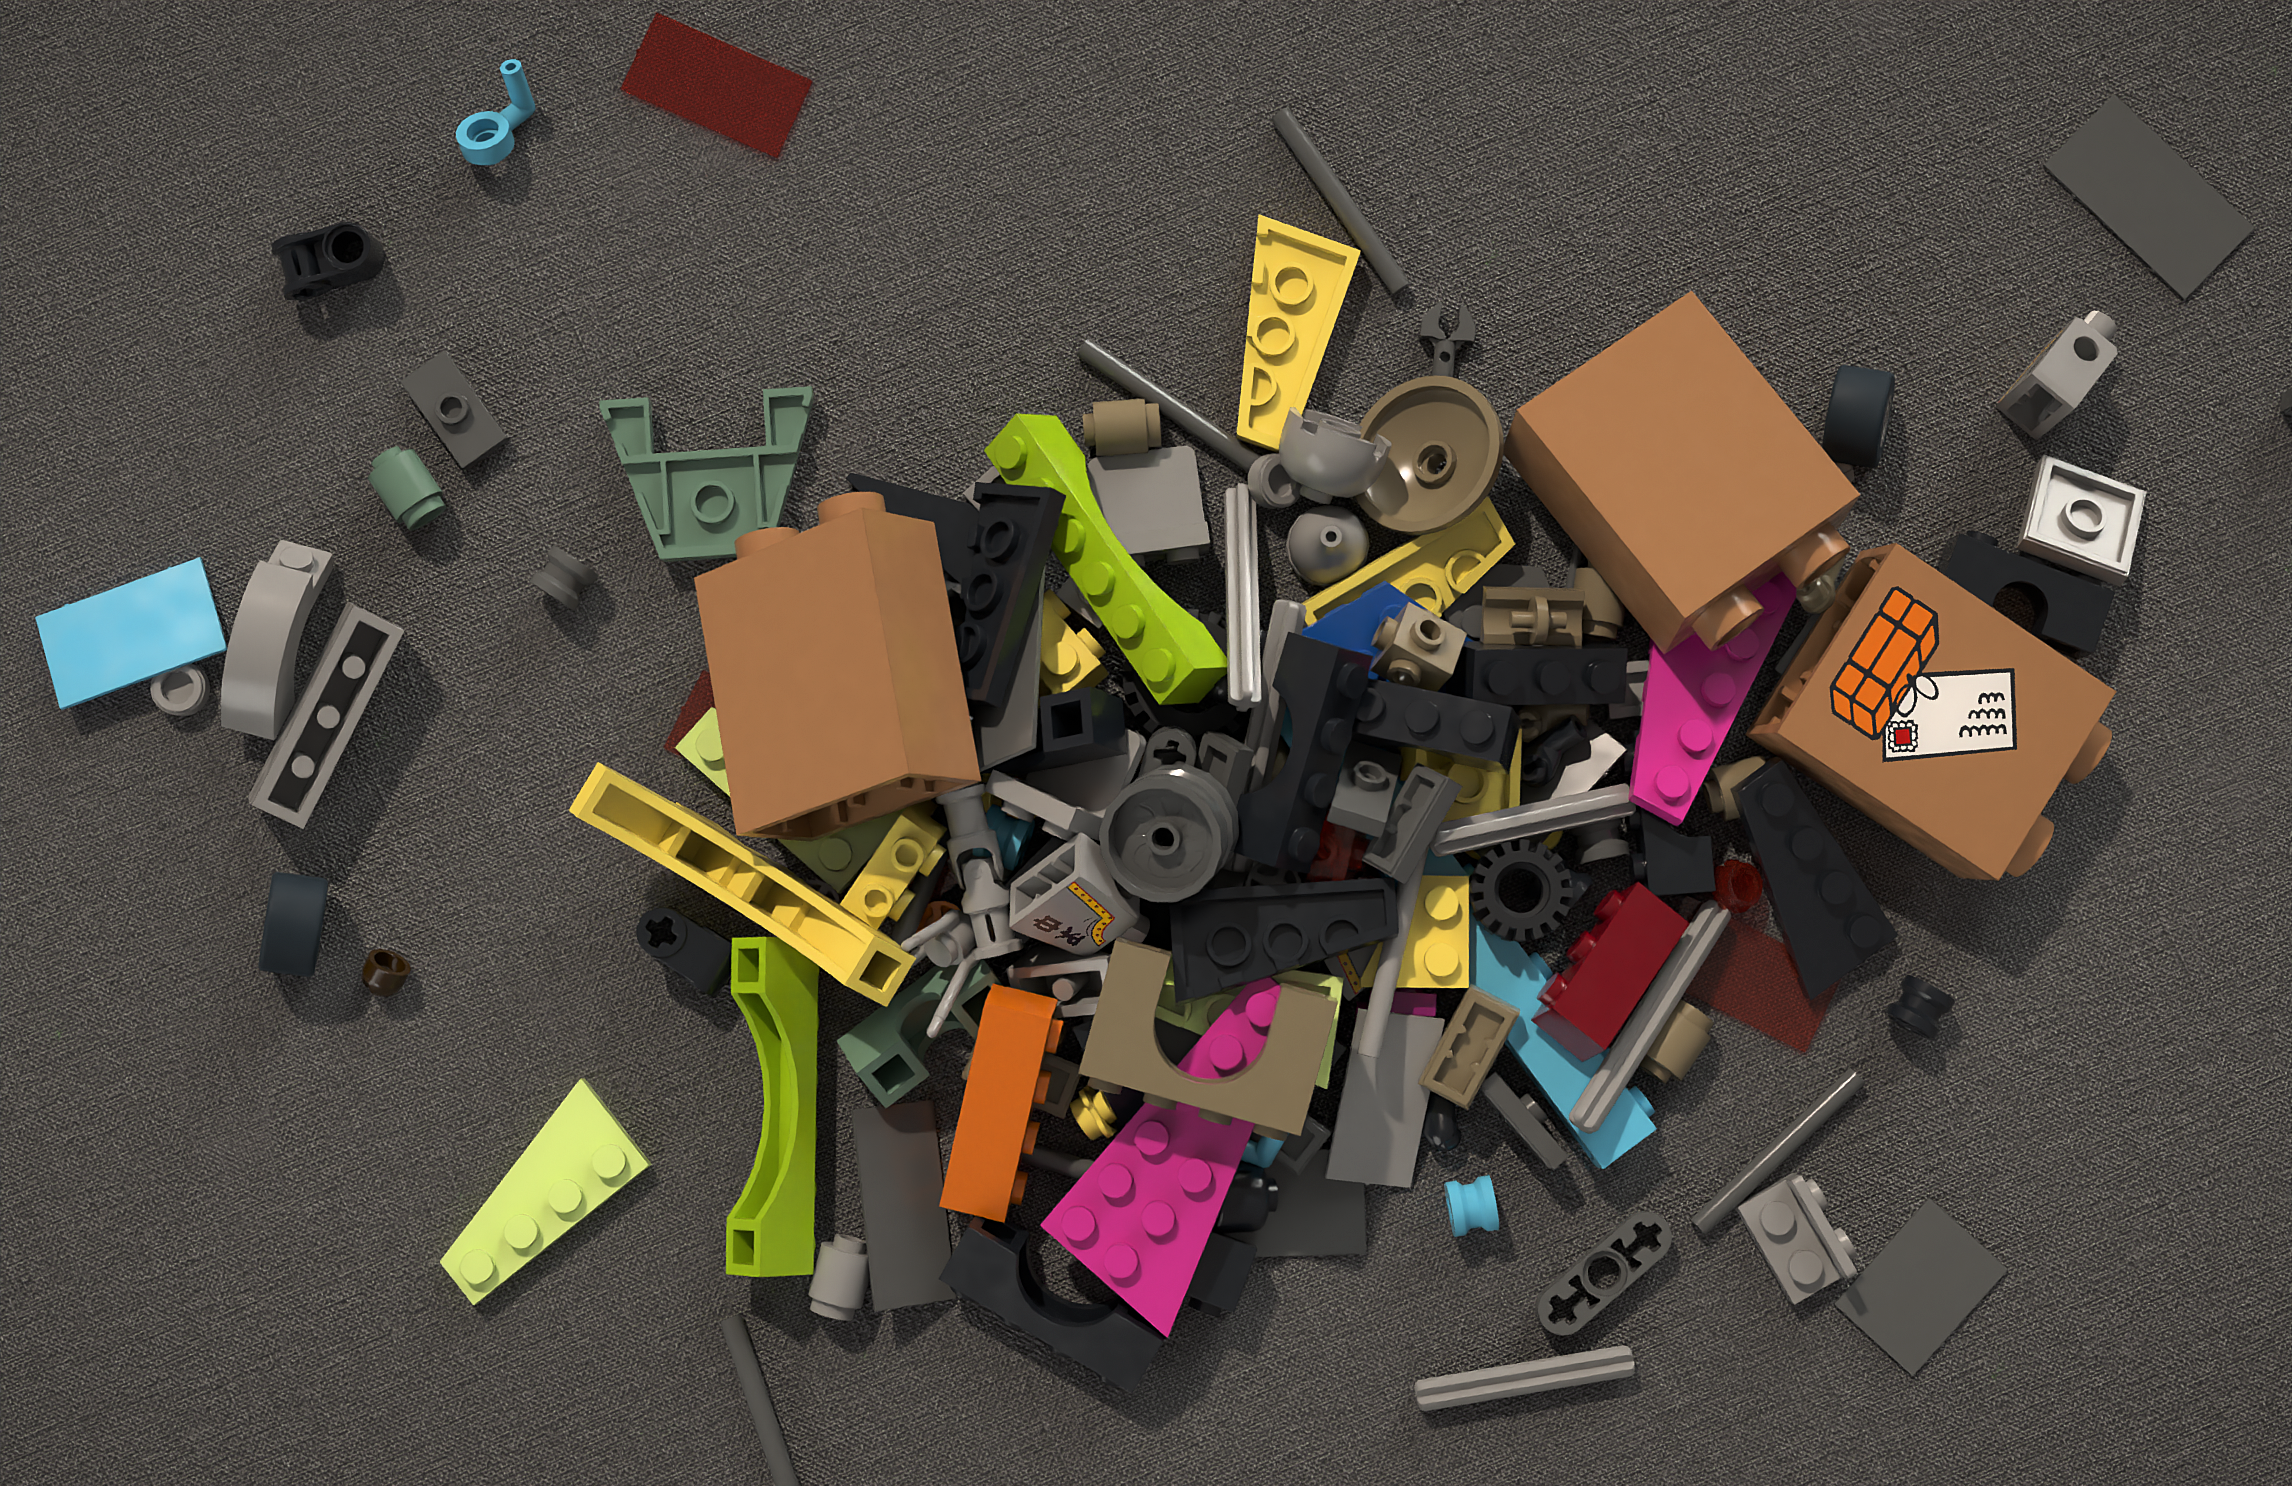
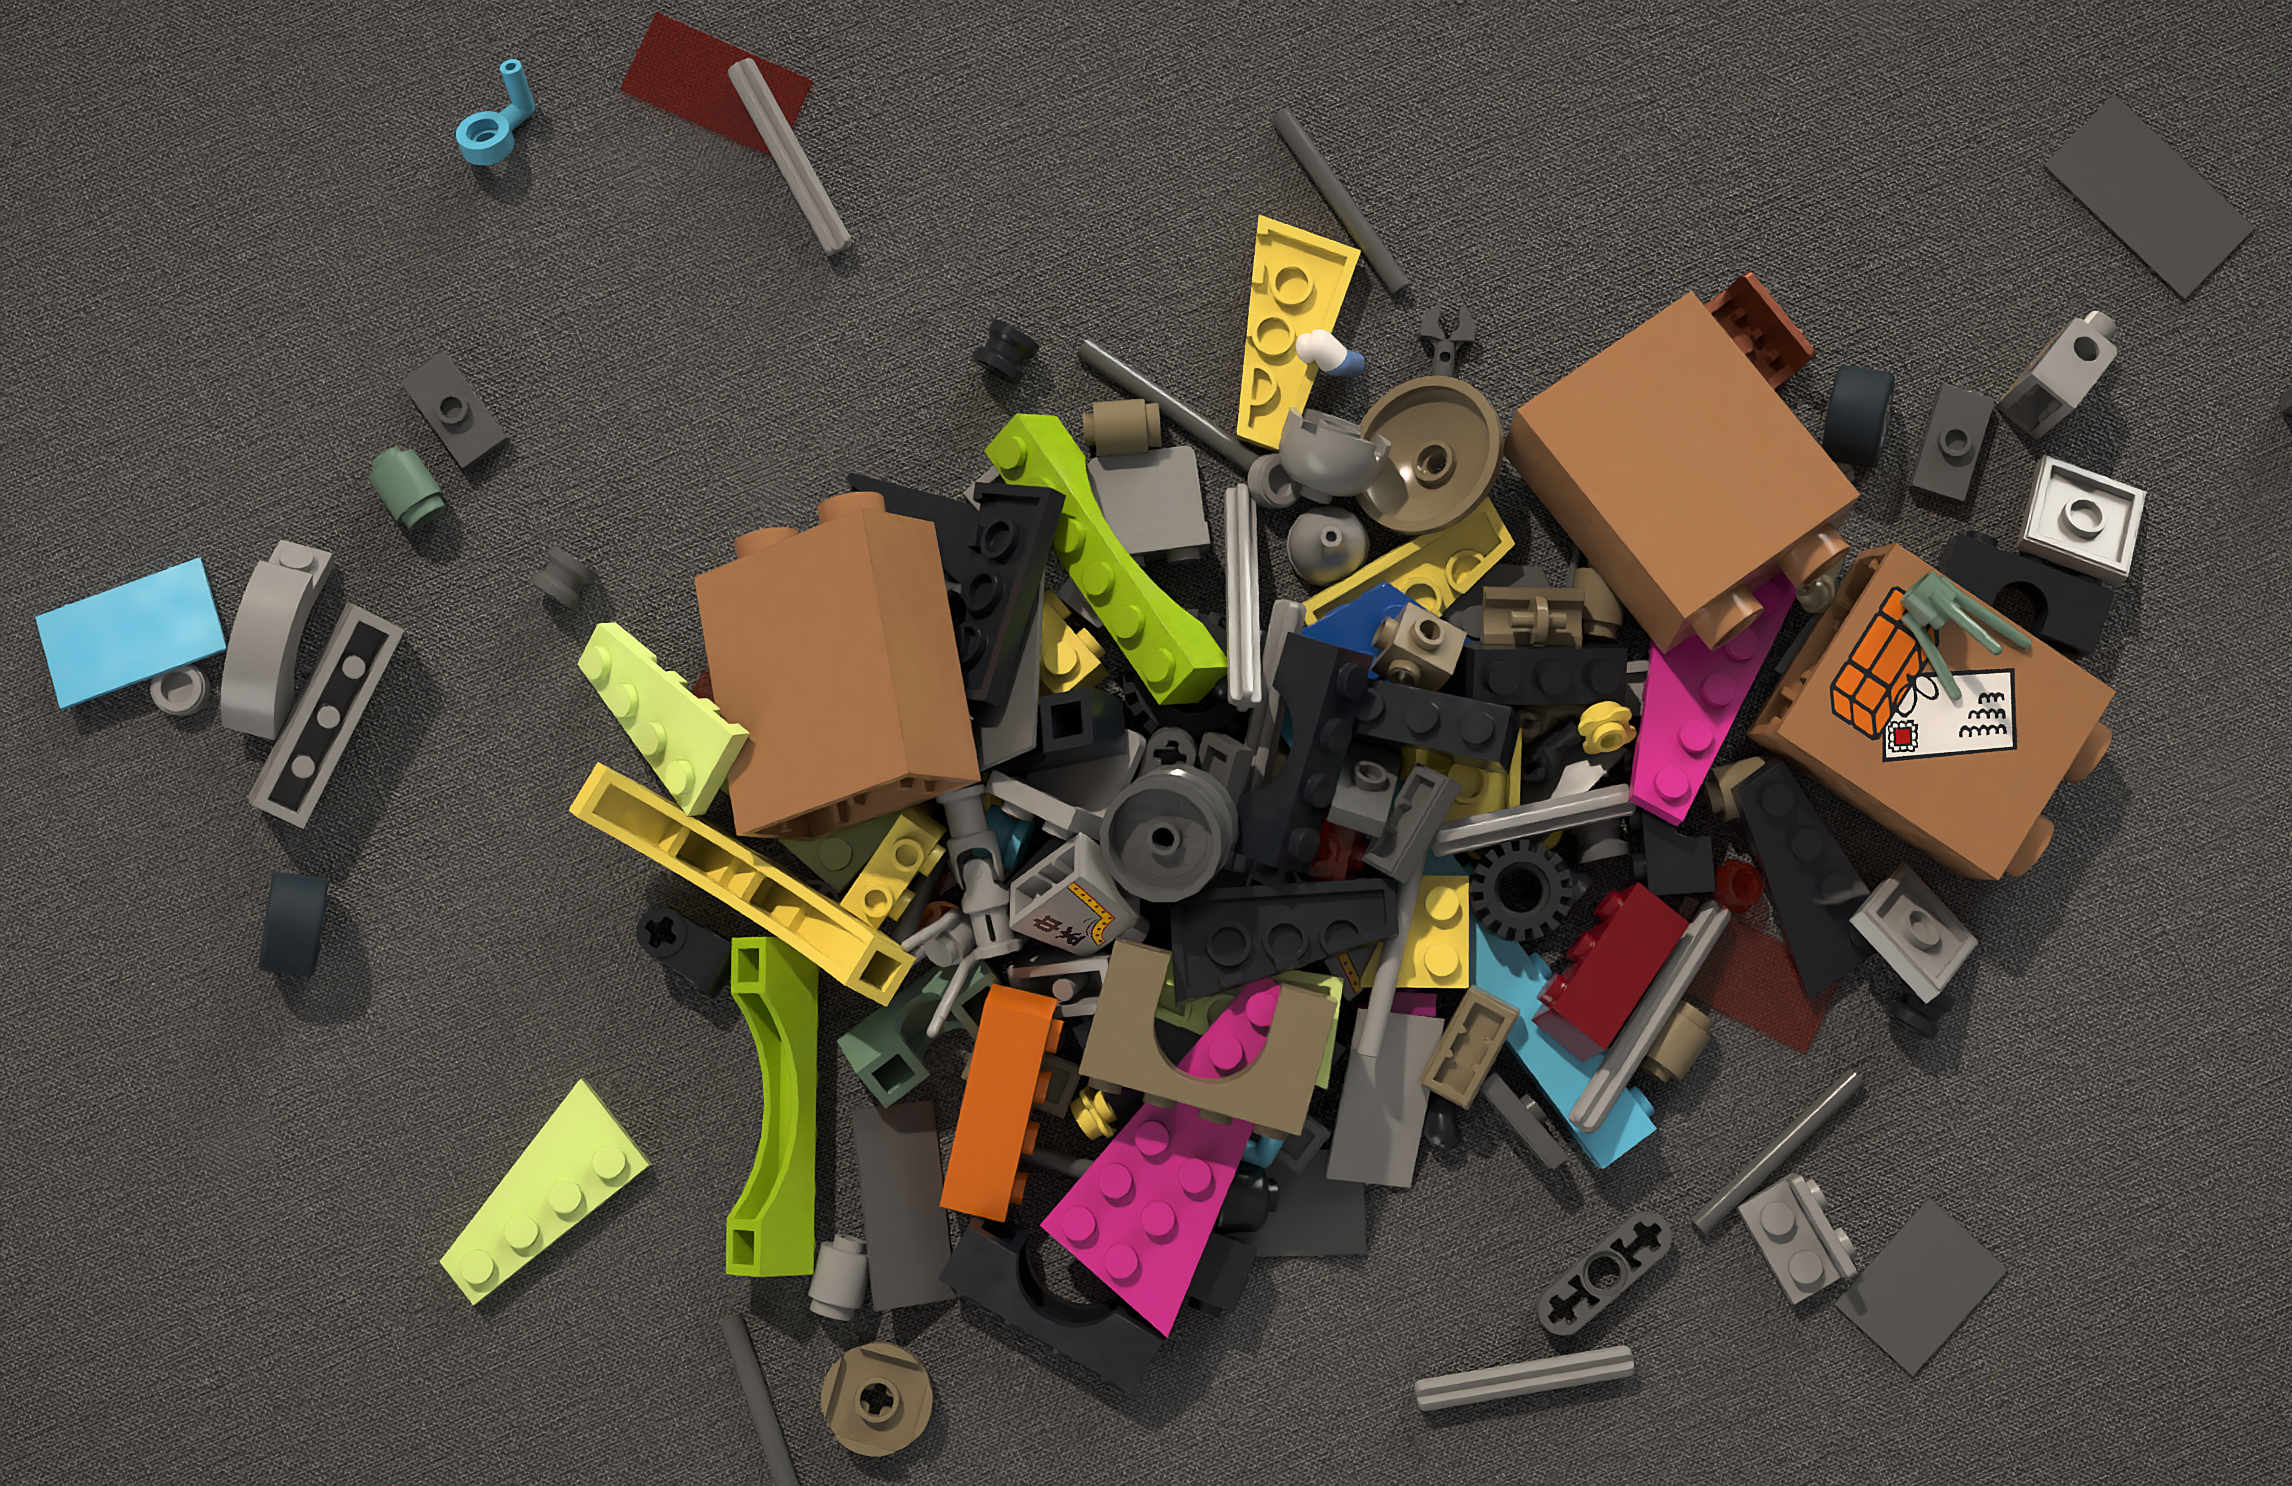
(316, 263): black piece -> none
(384, 972): dark brown hinge -> none
(668, 724): none -> yellowish green wing
(710, 497): sand green wing -> none
(789, 156): none -> light grey axle
(849, 1414): none -> dark tan plate
(1005, 352): none -> black wheel
(1329, 354): none -> white arm
(1471, 1205): medium azure wheel -> none
(1606, 727): none -> light yellow plate
(1761, 329): none -> copper bracket
(1914, 931): none -> light grey plate
(1936, 602): none -> sand green plant
(1951, 443): none -> dark grey plate

